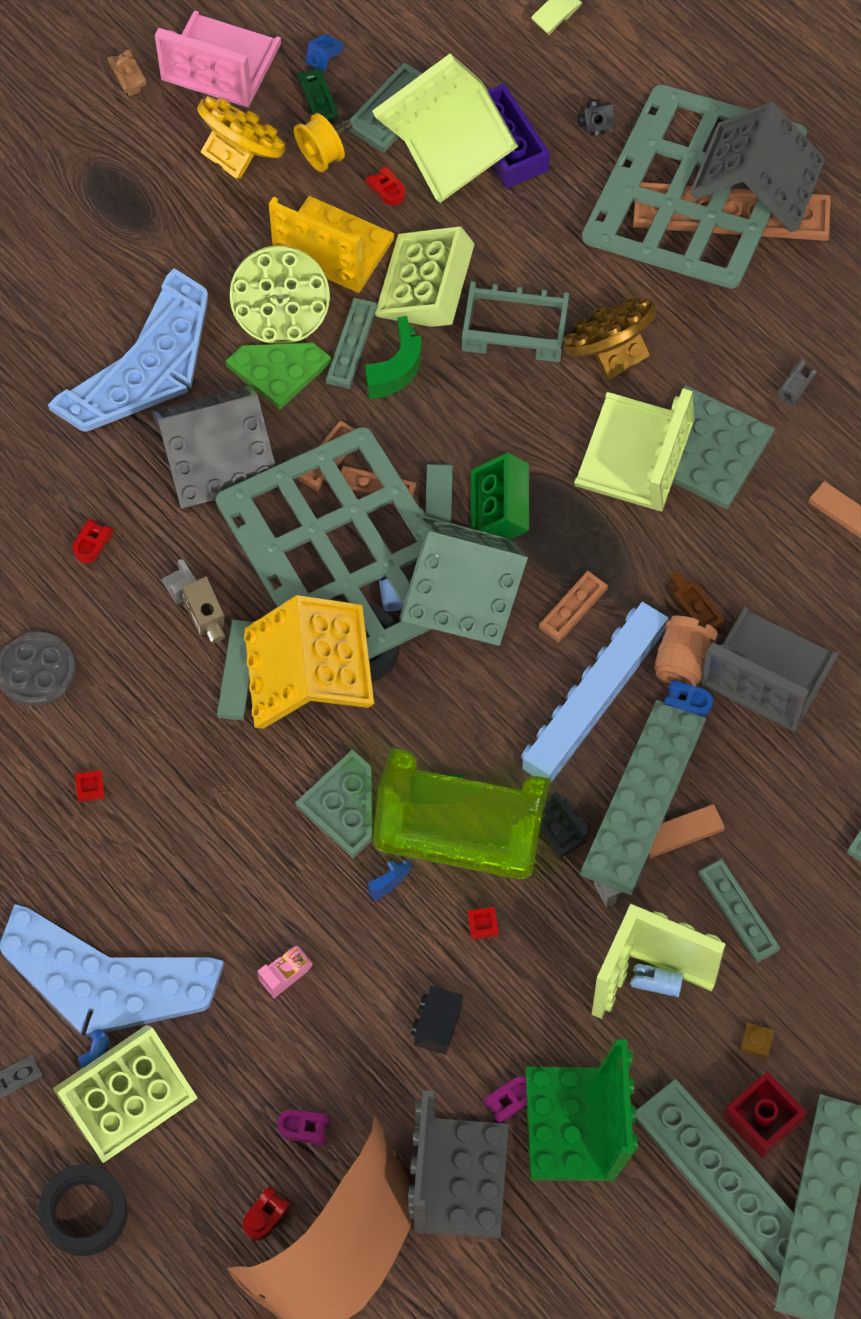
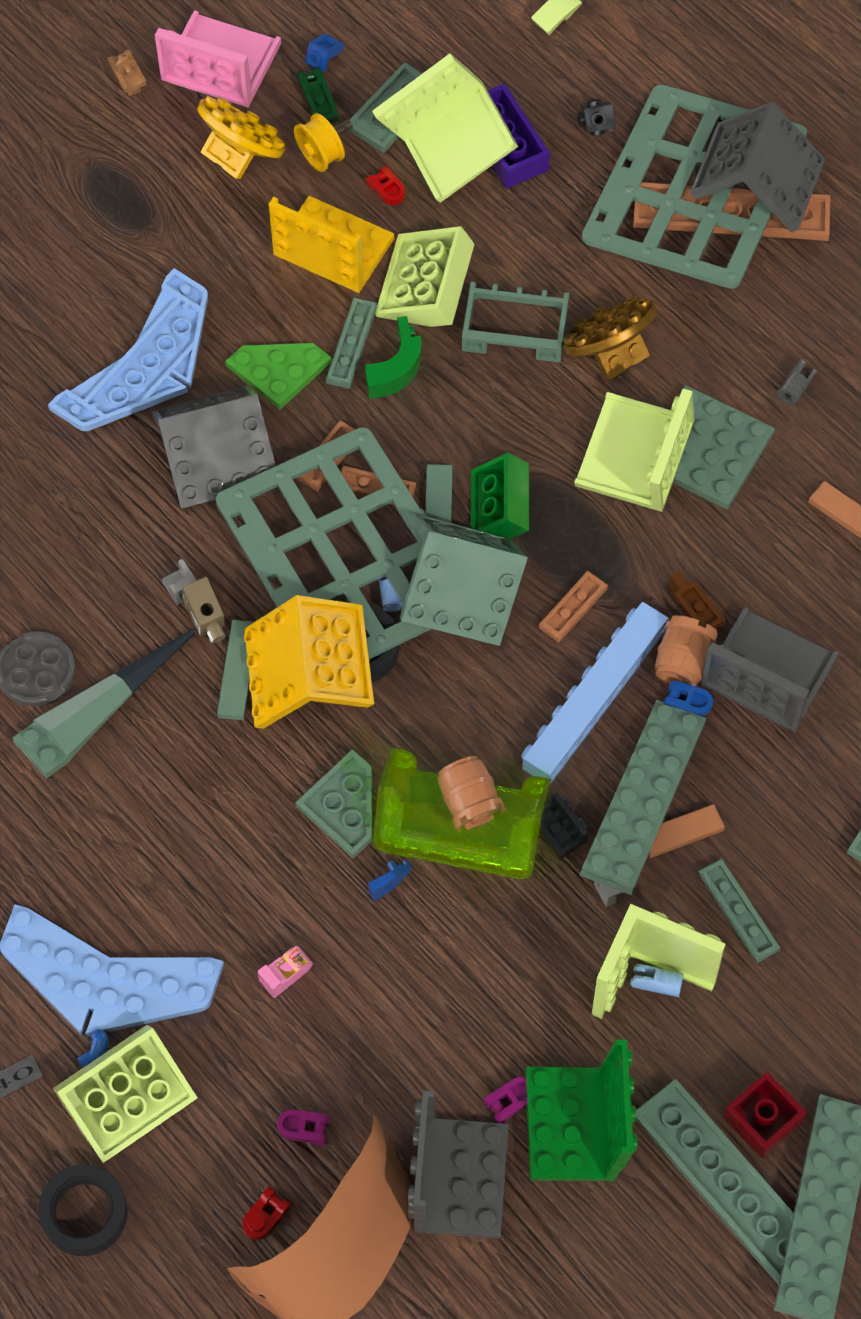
(66, 728): none -> sand green plate
(86, 548): red plate -> none
(89, 786): red plate -> none
(279, 294): yellowish green bracket -> none
(438, 1019): black brick -> none
(469, 793): none -> nougat piece
(482, 923): red plate -> none
(757, 1041): pearl gold plate -> none

